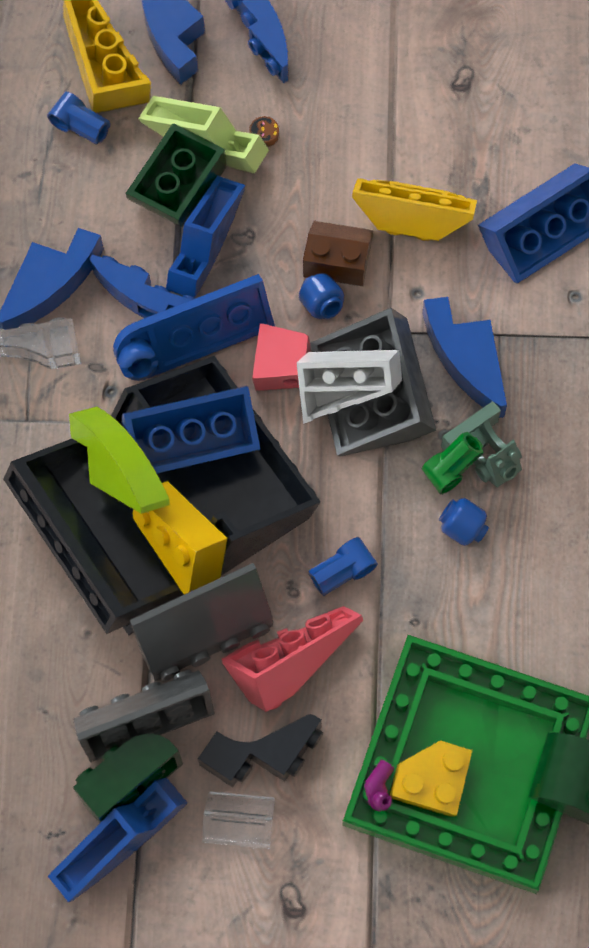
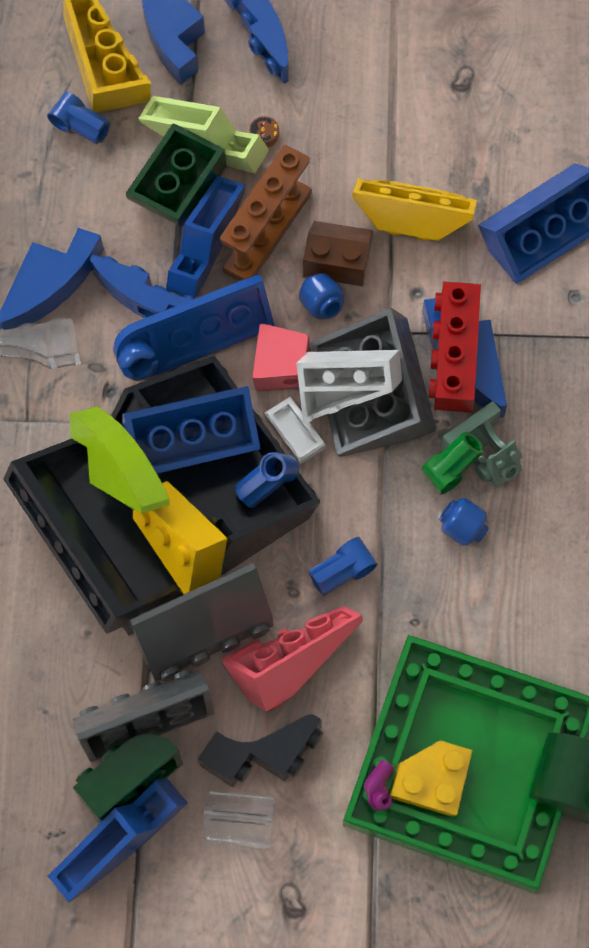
(264, 478): none -> blue piece
(266, 214): none -> dark orange fence
(298, 437): none -> white tile
(457, 347): none -> red brick

